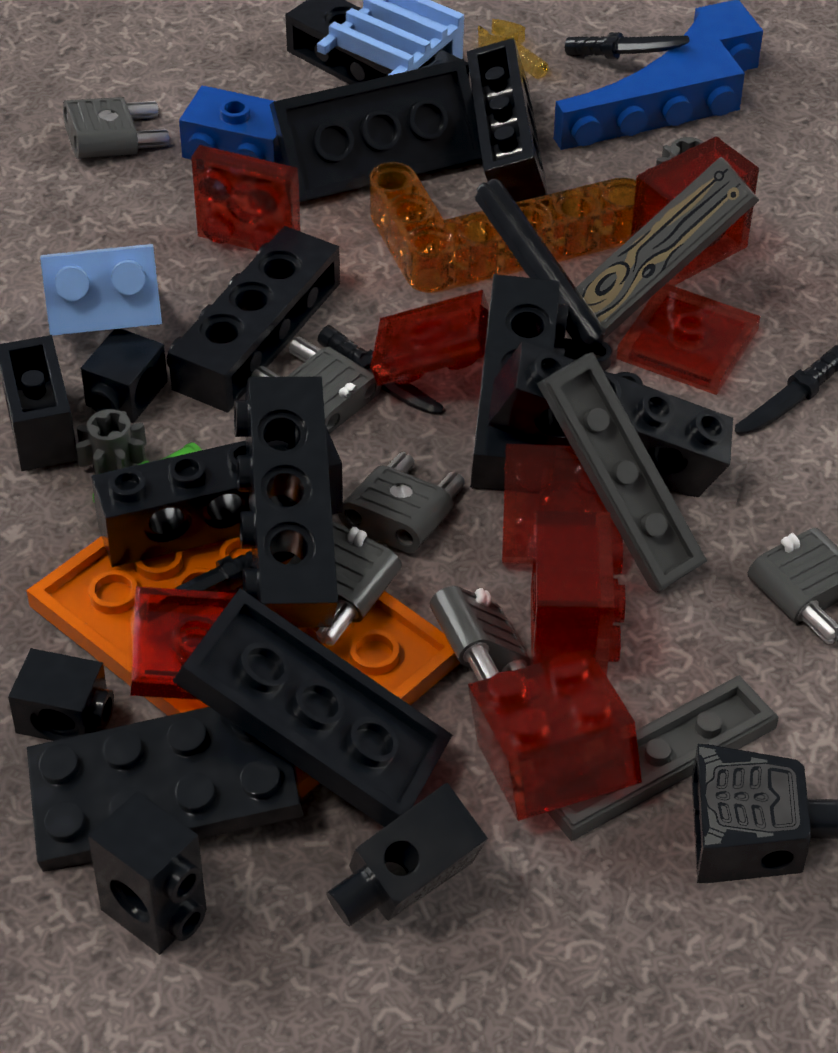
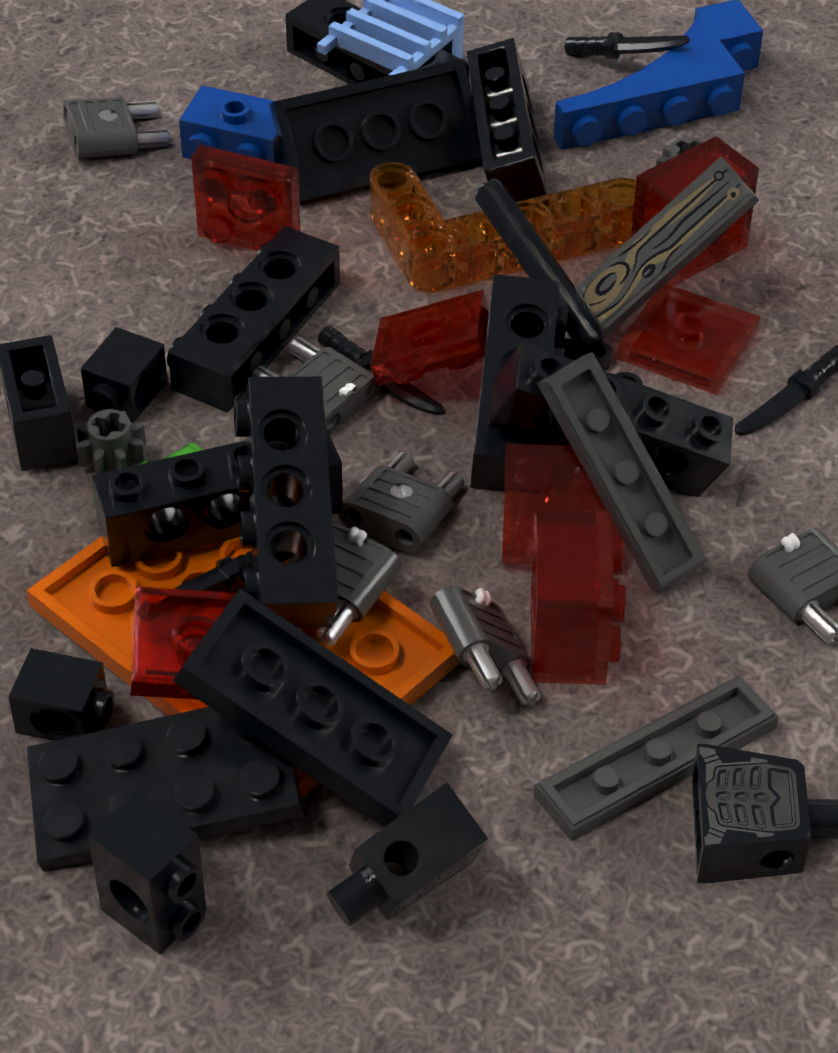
(101, 289): light blue plate -> none
(506, 30): clear yellow bar -> none
(555, 733): clear red brick -> none

